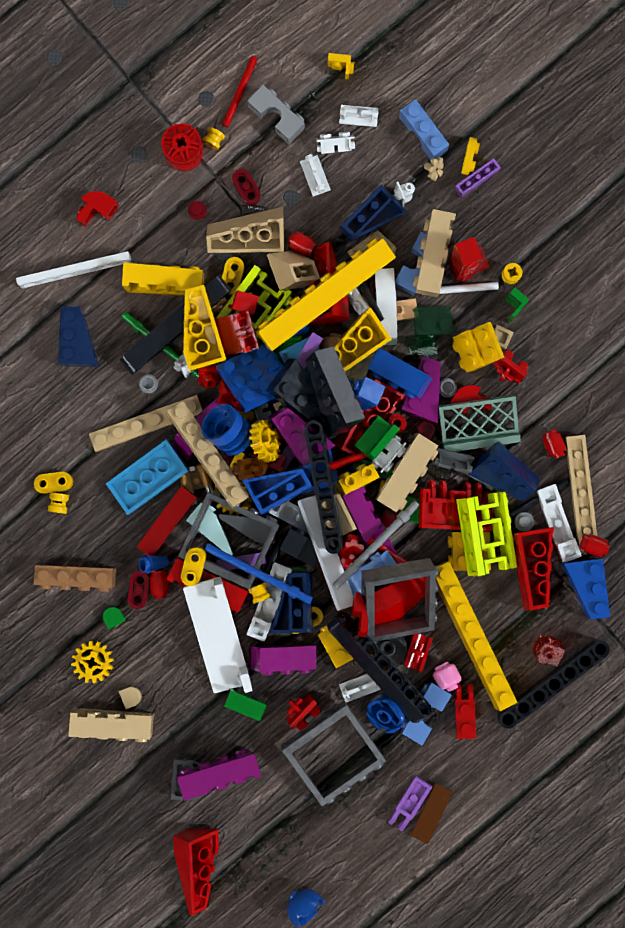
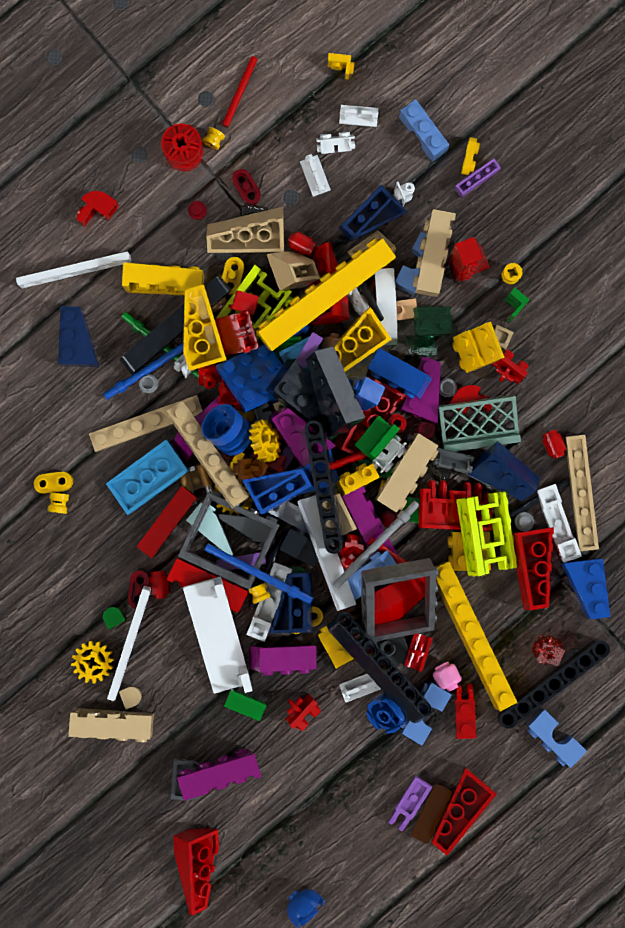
(74, 576): medium nougat brick -> none
(121, 385): none -> blue bar
(129, 643): none -> white tile
(152, 563): blue cone -> none
(193, 567): yellow plate -> none
(265, 102): light grey arch -> none
(316, 728): flat silver window -> none
(359, 610): red slope -> none
(434, 168): tan plant -> none
(463, 809): none -> red wedge
(469, 287): white bar -> none
(542, 726): none -> medium blue arch
(594, 545): red brick -> none

